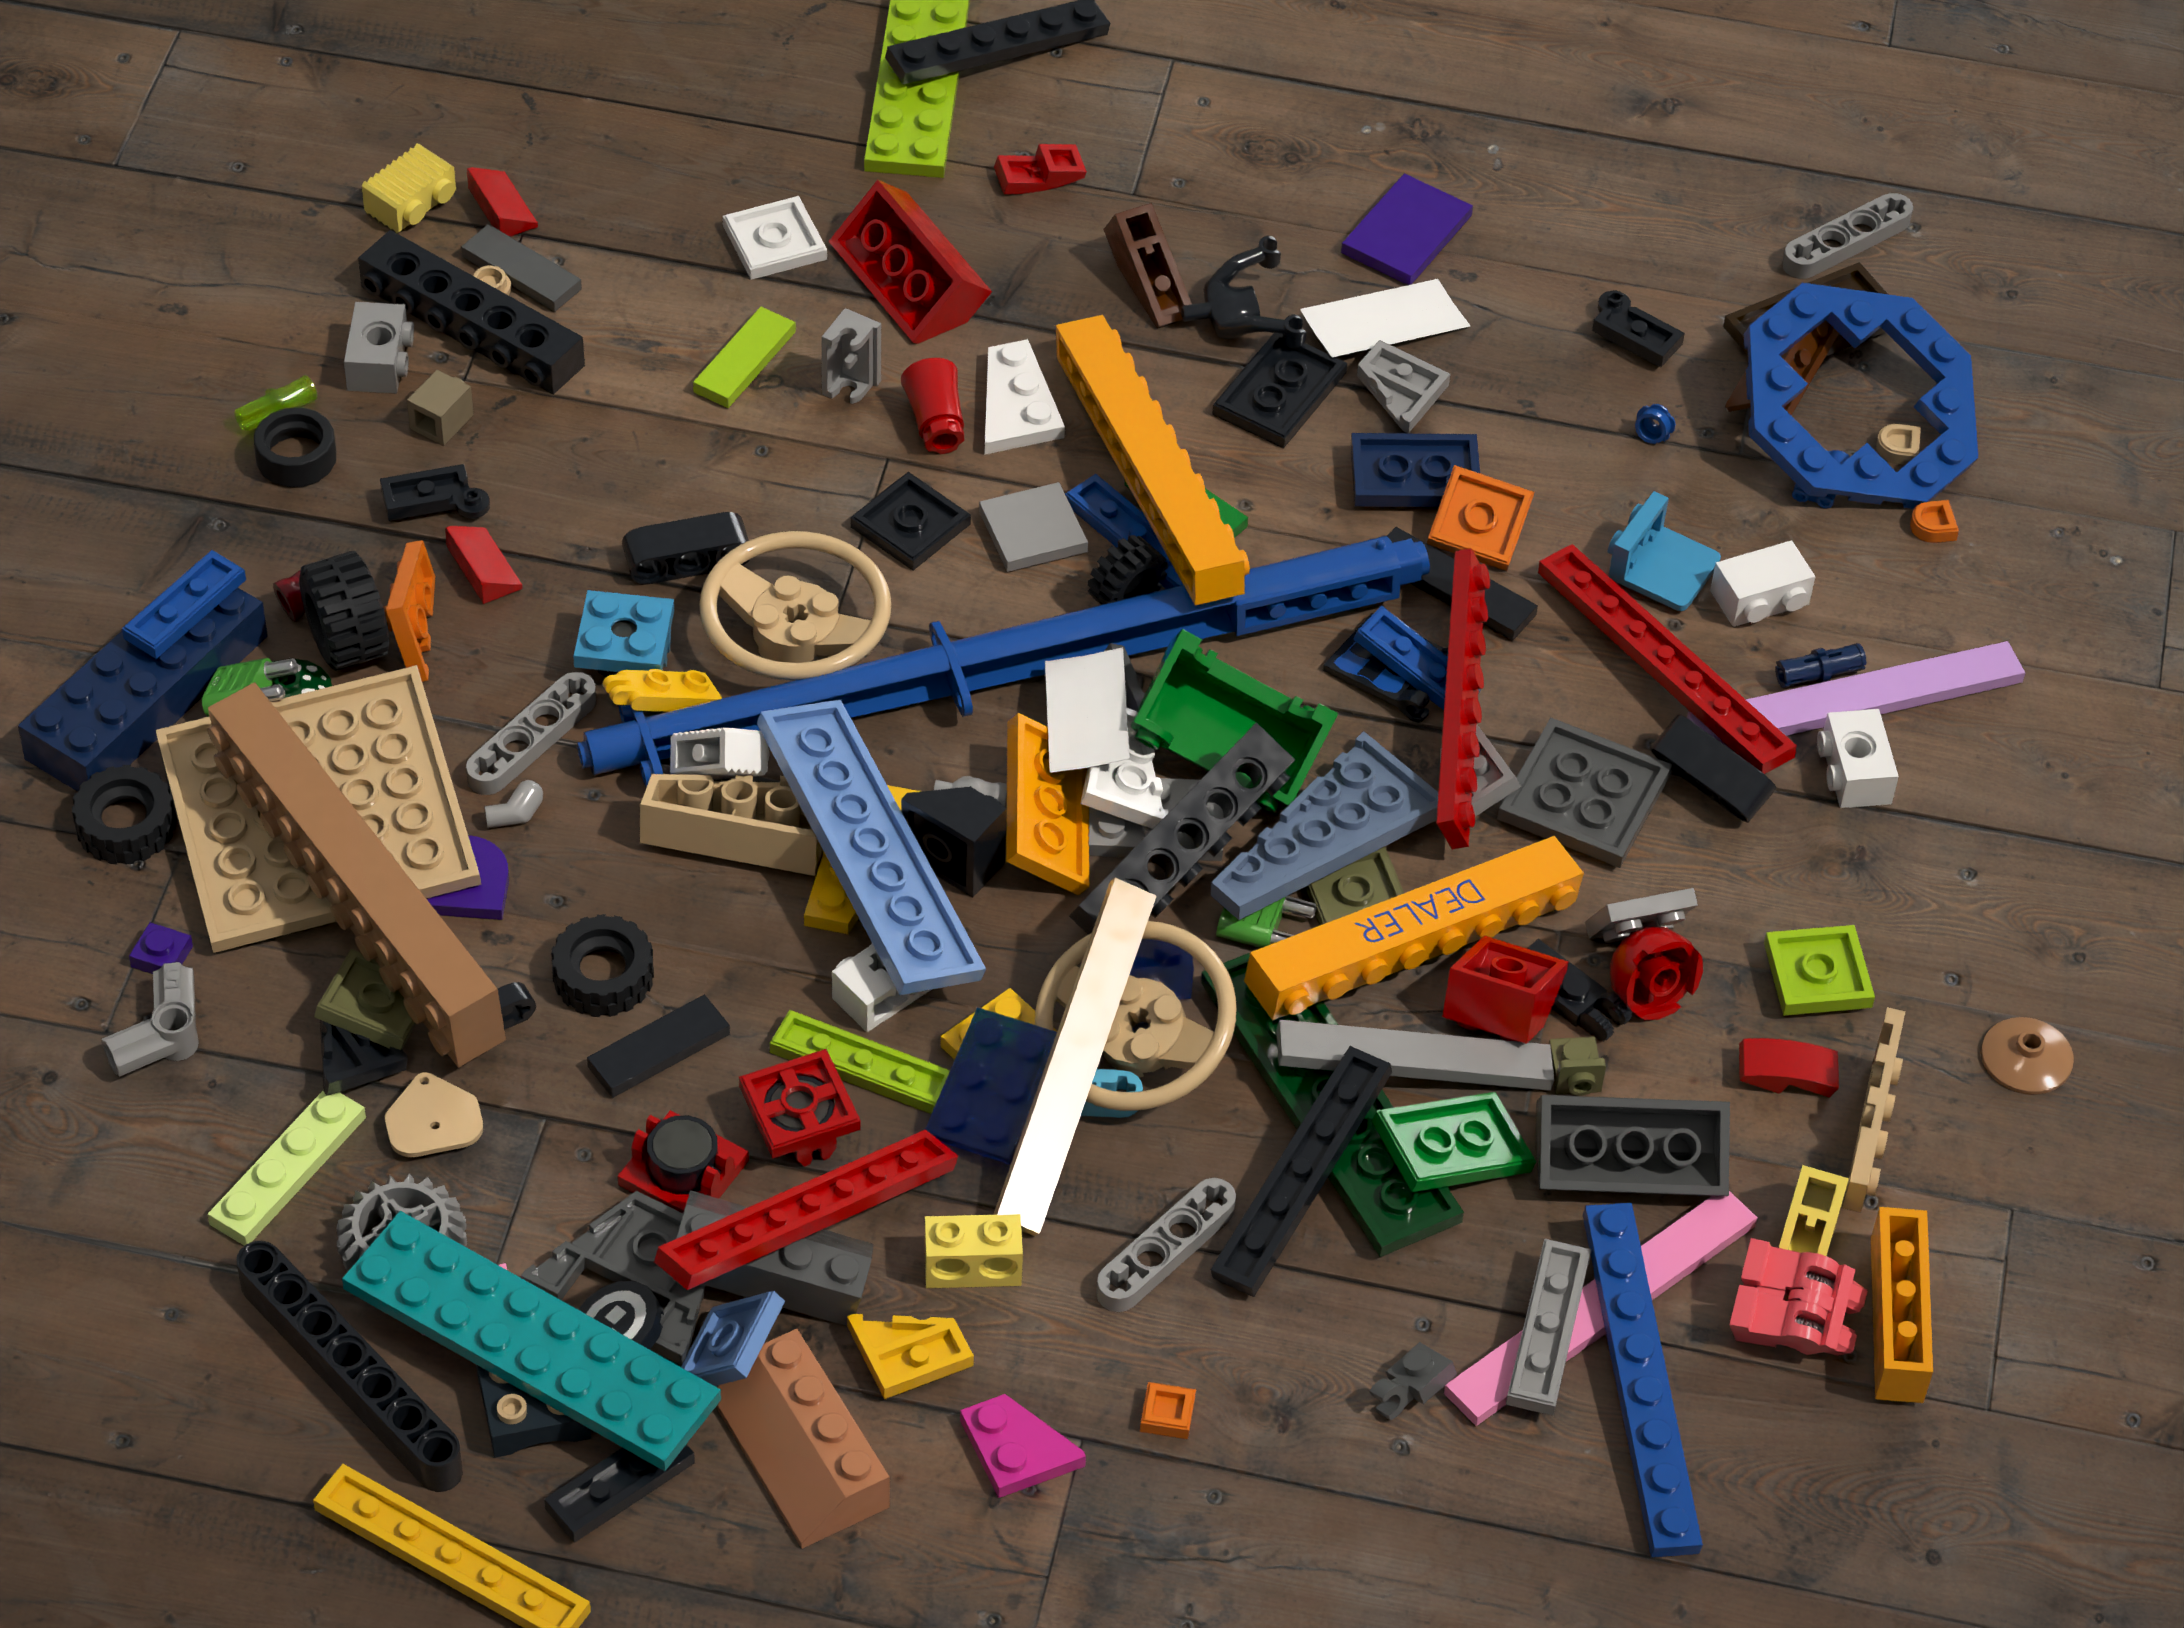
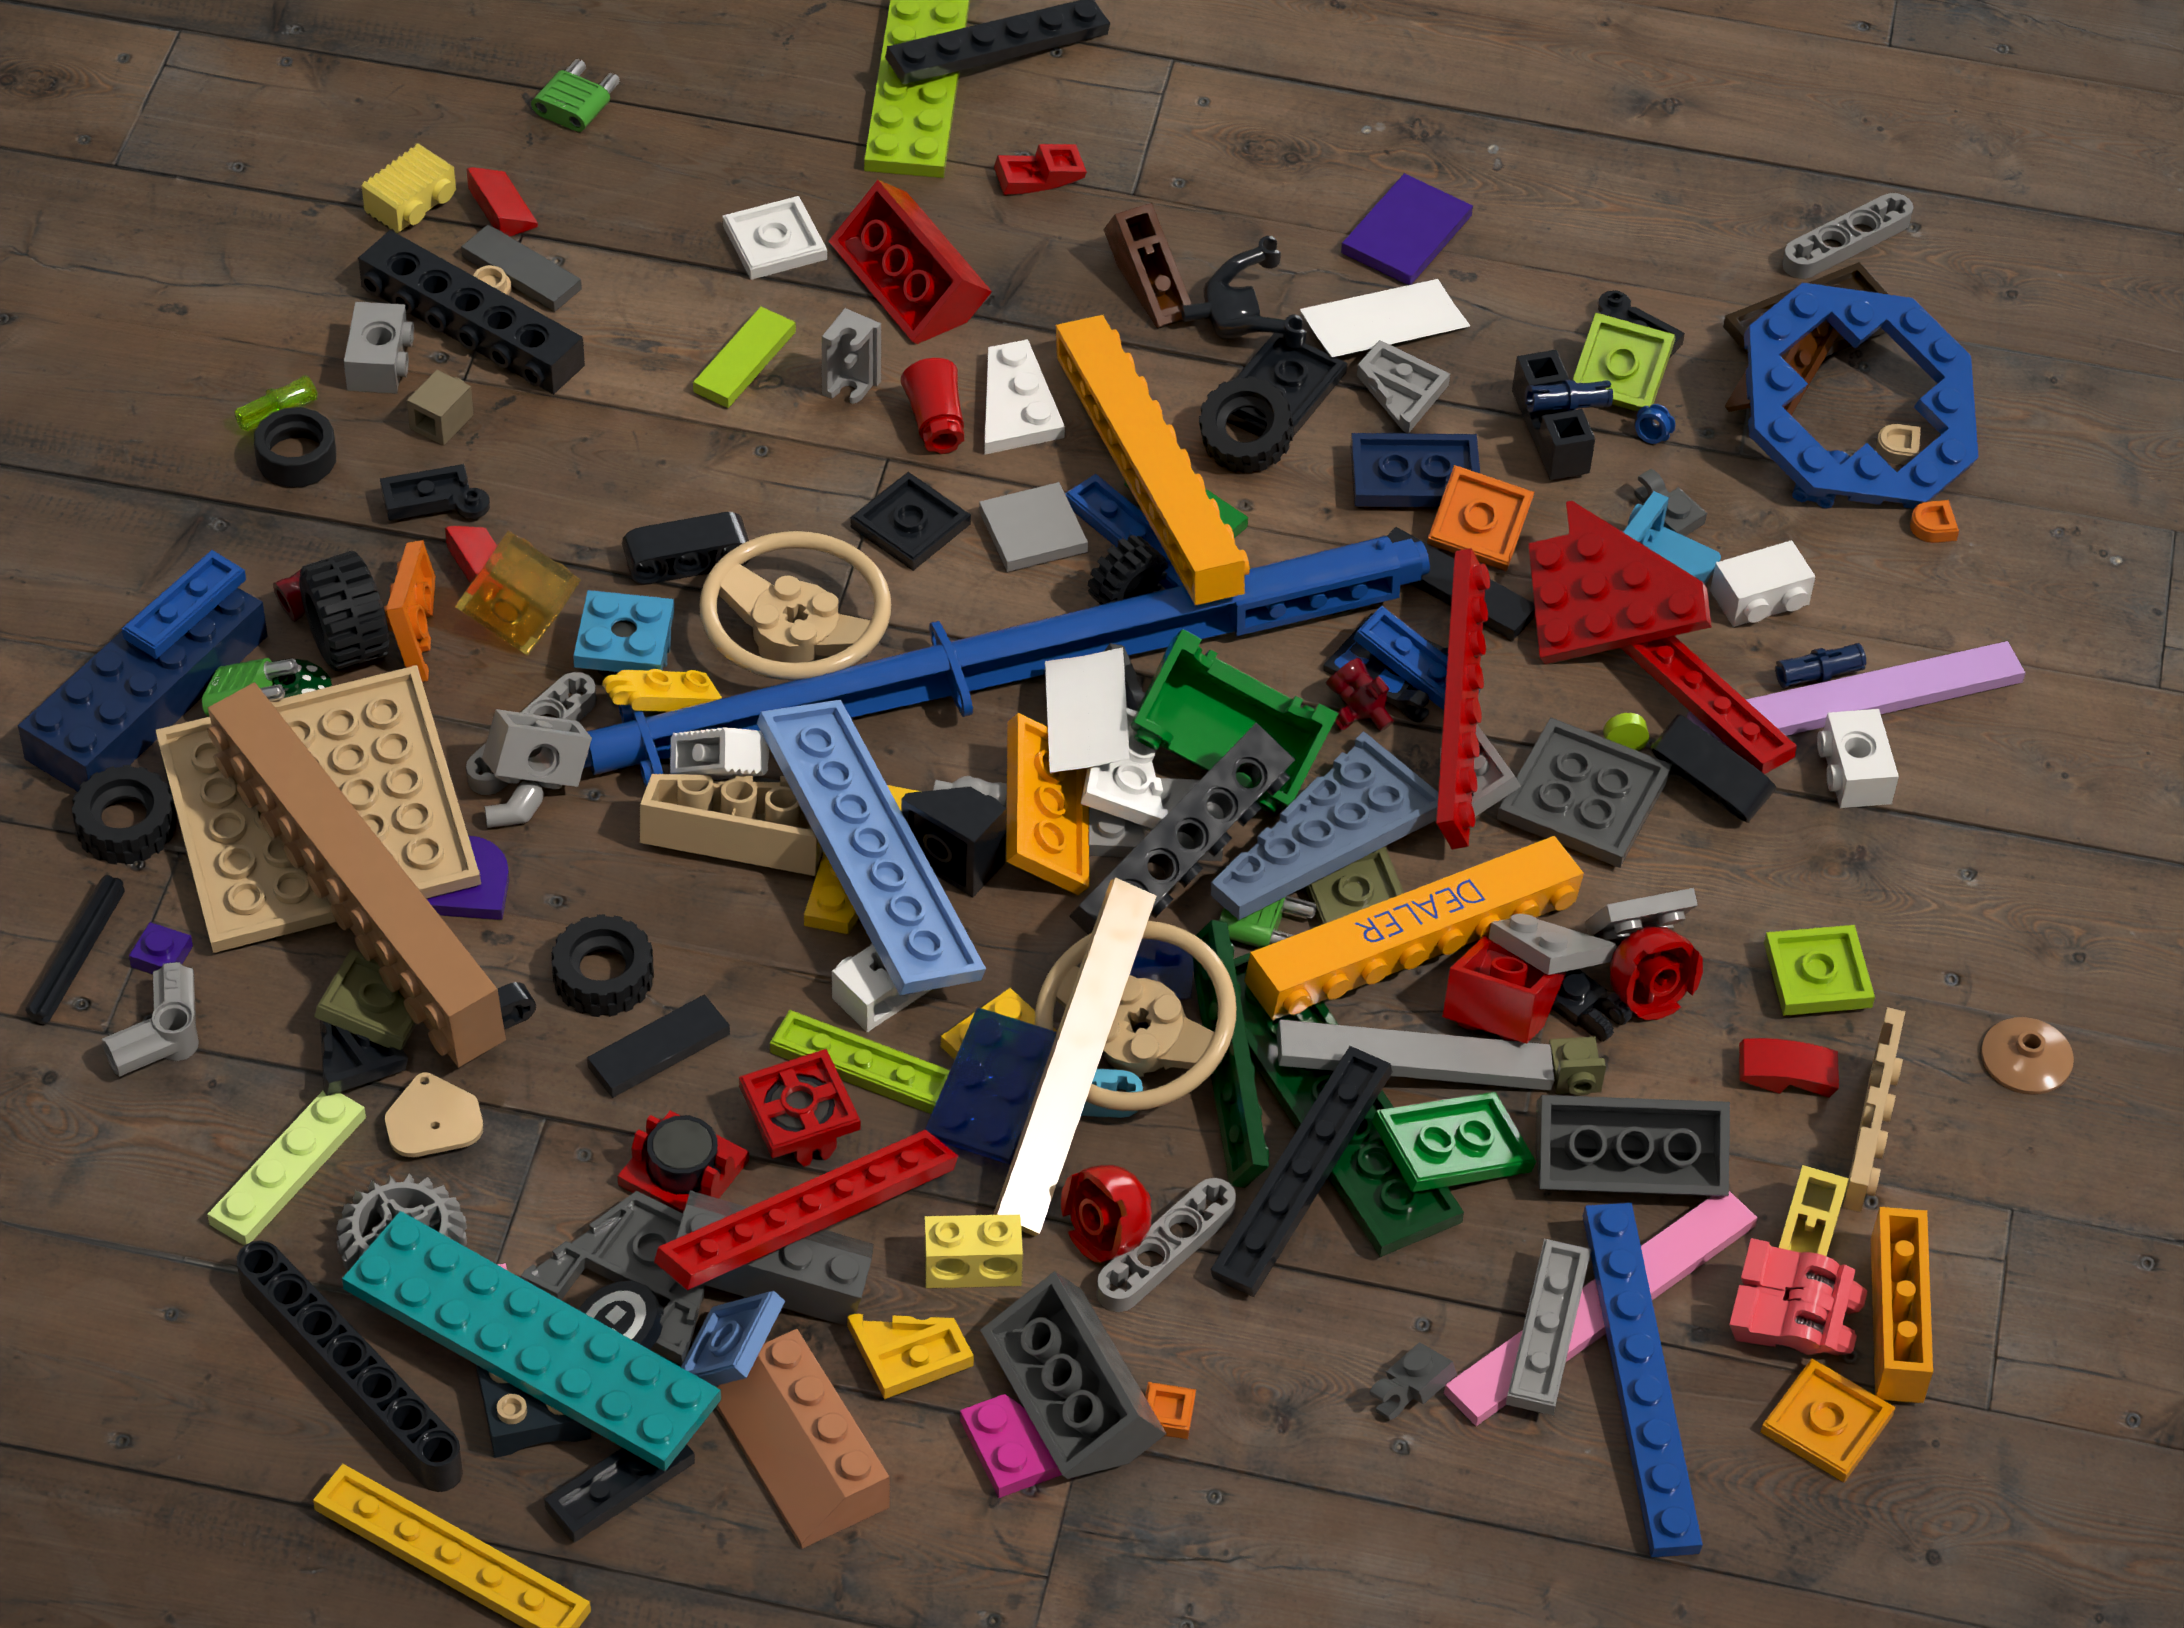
(75, 950): none -> black axle
(518, 592): none -> clear yellow brick
(518, 734): none -> light grey brick
(572, 99): none -> bright green piece
(1072, 1379): none -> dark grey slope
(1107, 1211): none -> red cylinder
(1233, 1078): none -> dark green plate
(1246, 455): none -> black tyre
(1362, 695): none -> dark red piece
(1548, 945): none -> light grey wing
(1559, 436): none -> black arch
(1568, 396): none -> dark blue pin
(1608, 591): none -> red wing
(1627, 730): none -> lime tile
(1628, 357): none -> lime plate
(1682, 512): none -> dark grey plate
(1828, 1420): none -> light orange tile

